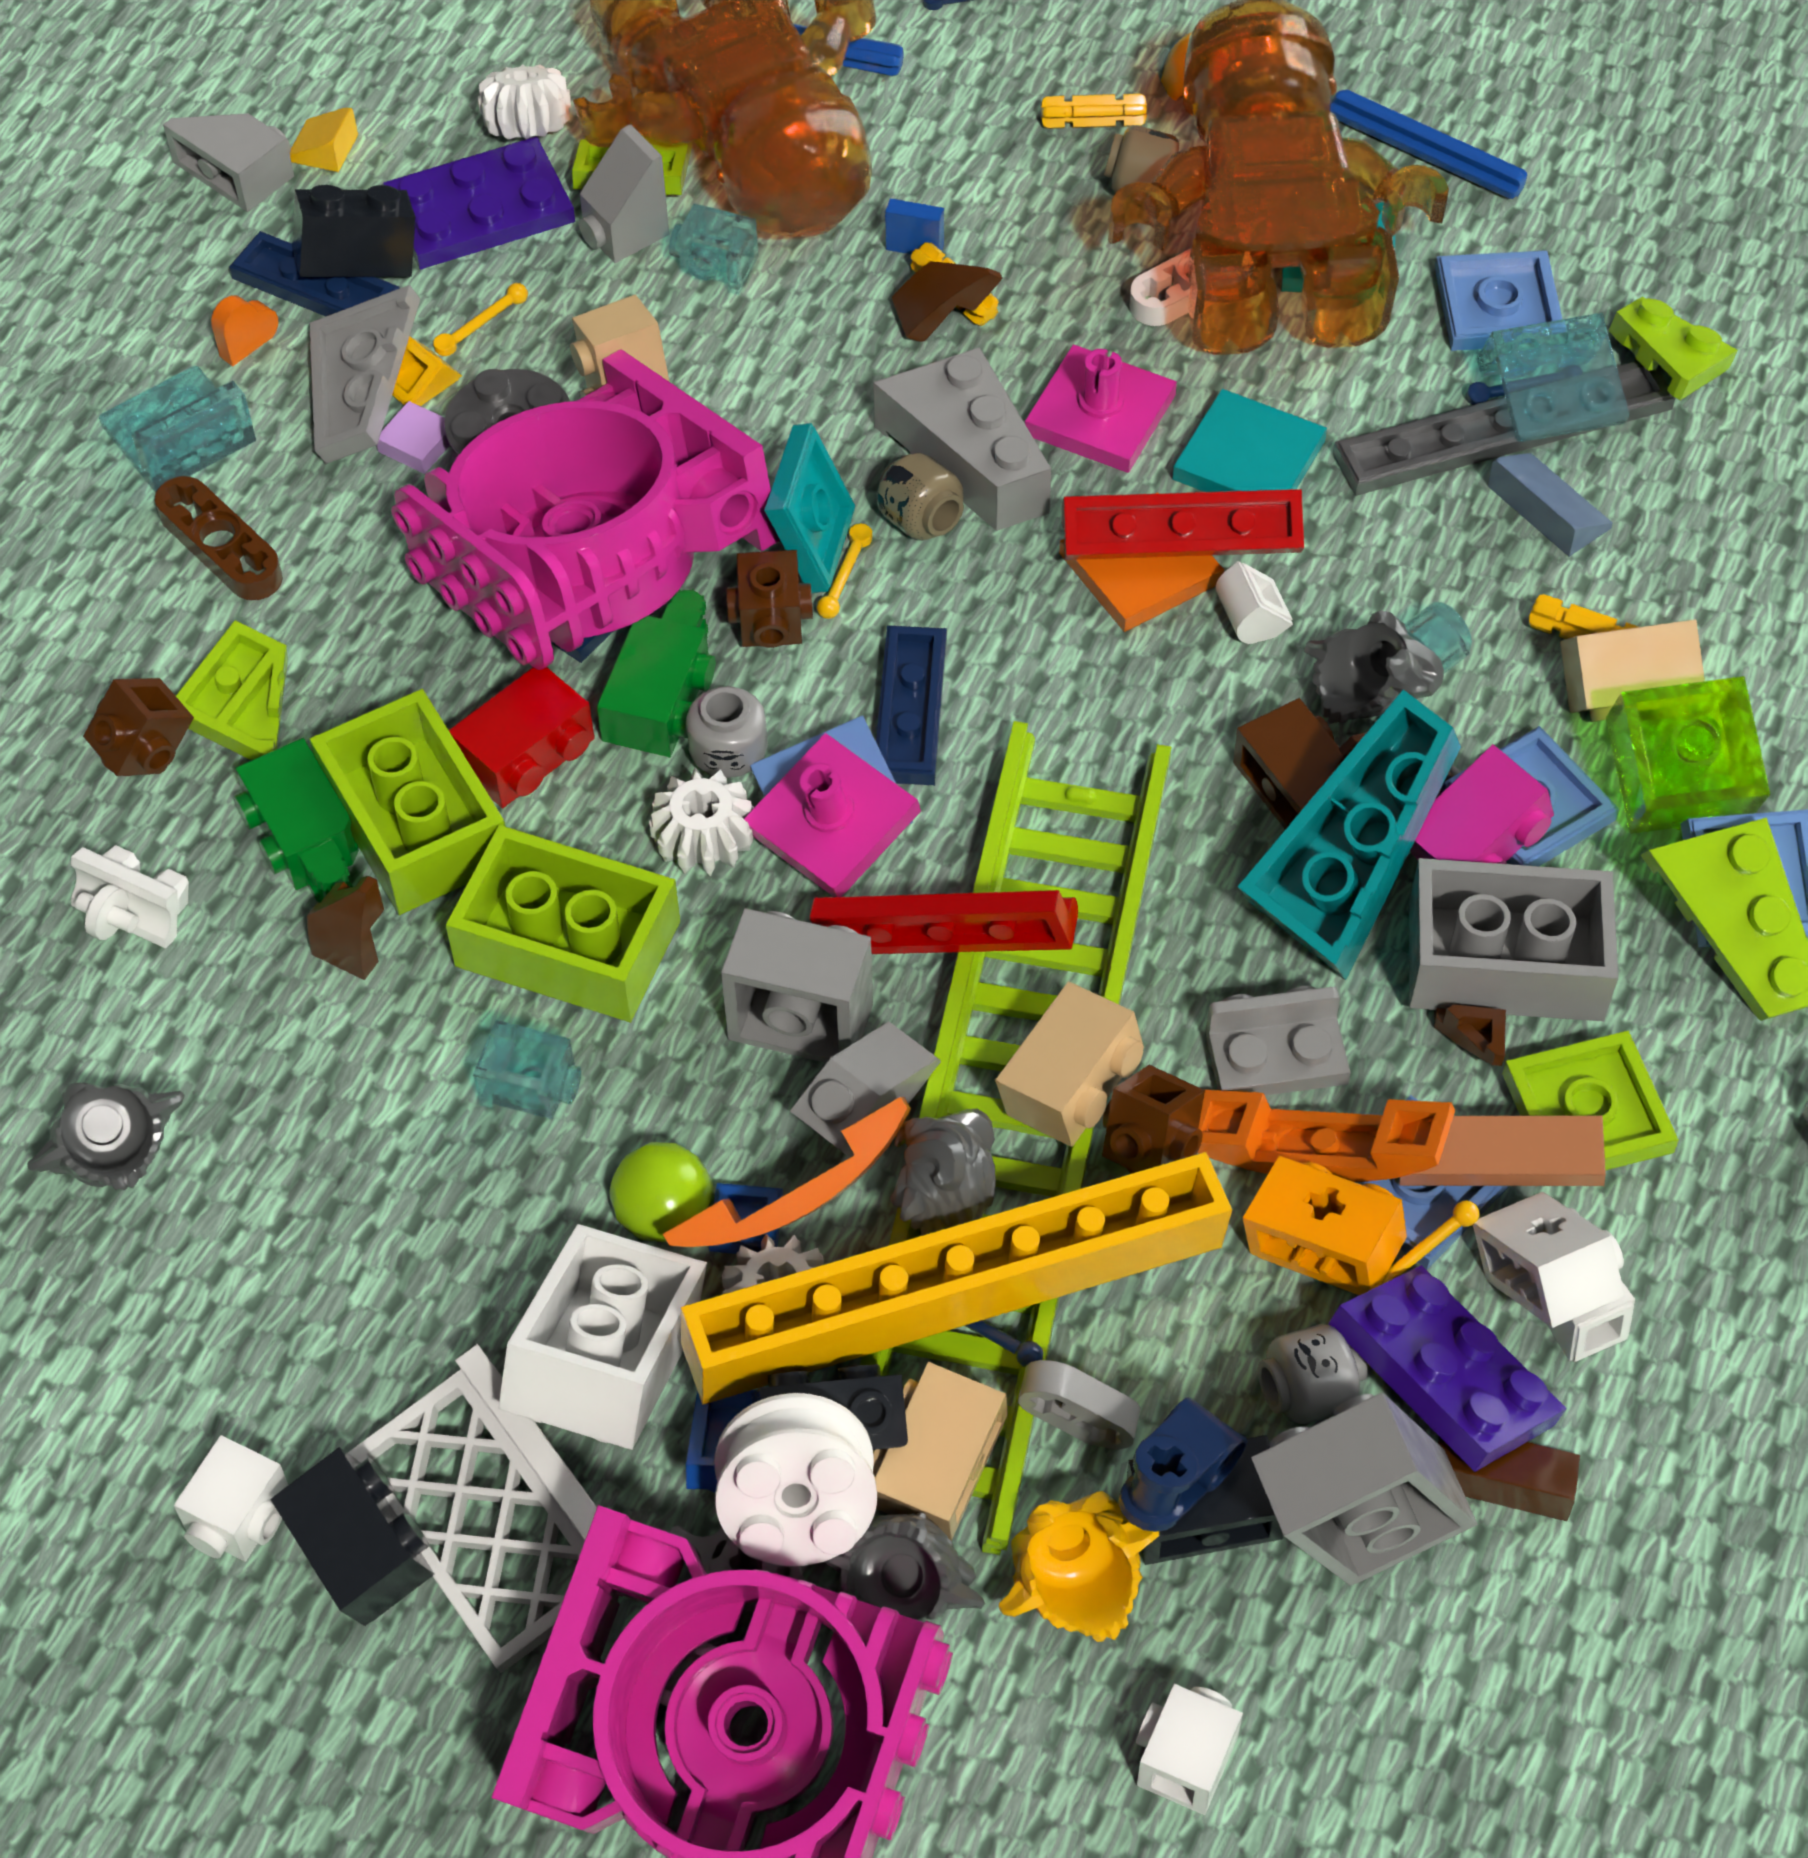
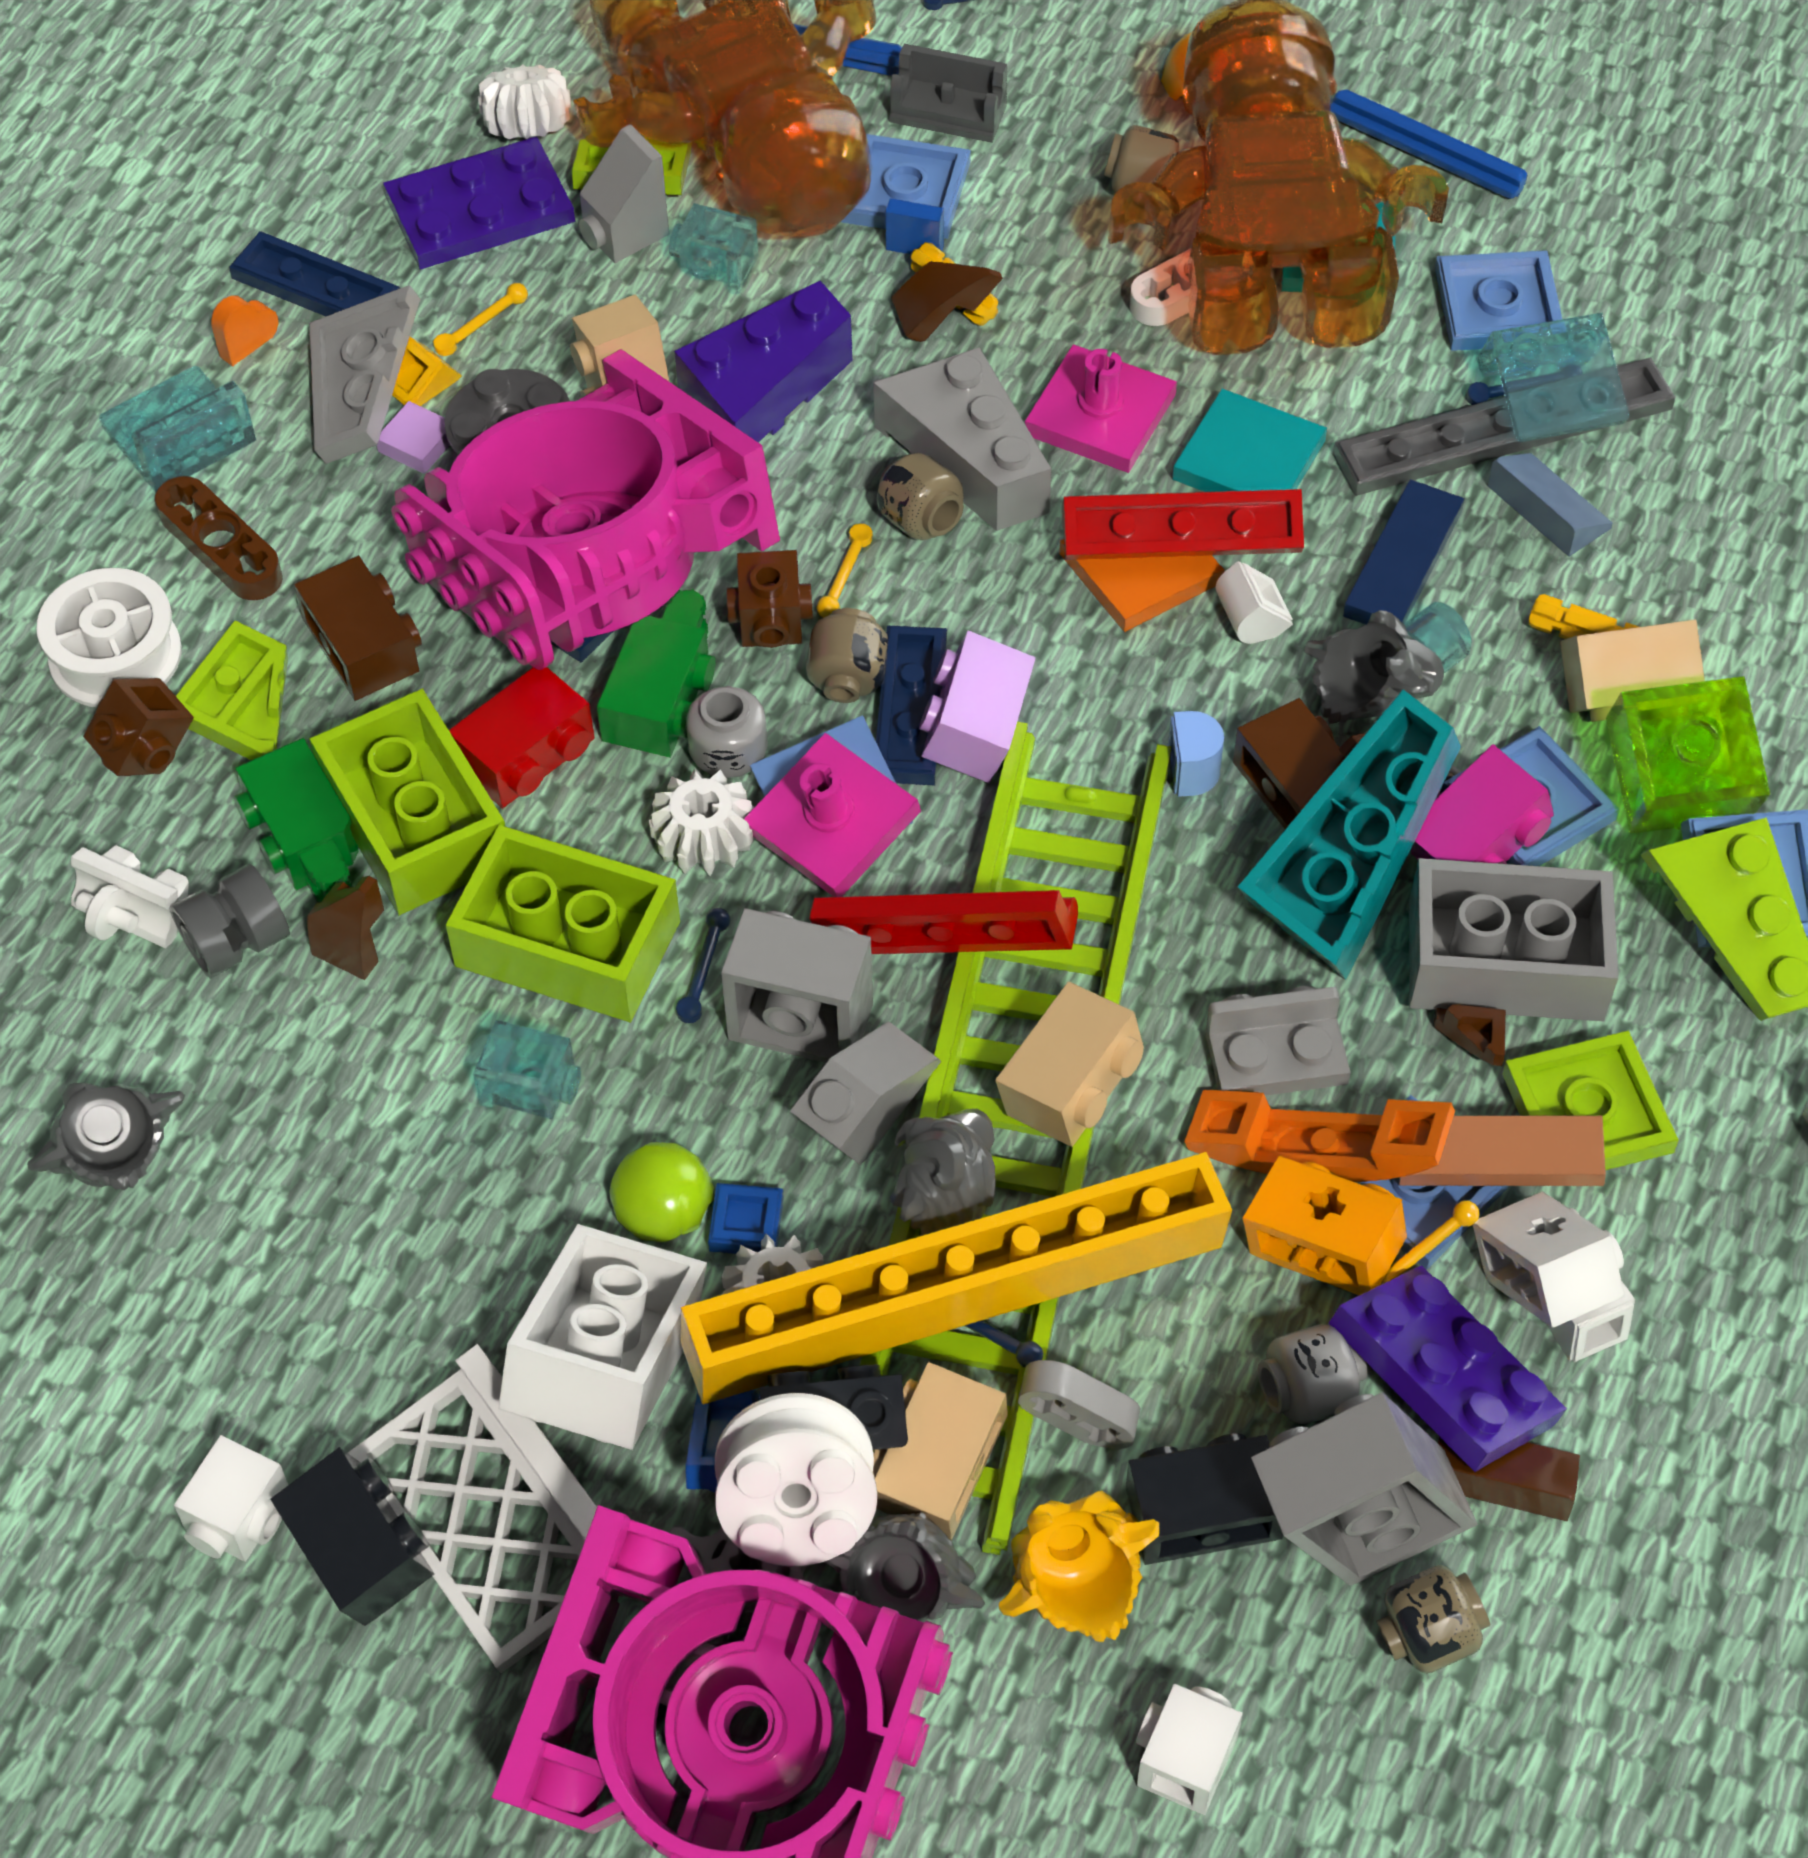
(105, 630): none -> white wheel
(230, 920): none -> dark grey wheel
(231, 155): light grey slope -> none
(325, 140): yellow slope -> none
(353, 232): black brick -> none
(359, 627): none -> reddish brown brick
(689, 1008): none -> dark blue hinge
(723, 1225): orange slope -> none
(768, 360): none -> dark purple wedge
(810, 507): teal tile -> none
(847, 654): none -> dark tan head
(913, 174): none -> medium blue tile
(948, 93): none -> dark grey hinge
(977, 706): none -> lavender brick
(1093, 111): yellow axle -> none
(1152, 1120): reddish brown brick -> none
(1178, 1466): dark blue piece -> none
(1195, 752): none -> light blue brick
(1405, 553): none -> dark blue tile
(1433, 1619): none -> dark tan head
(1685, 351): lime wing -> none

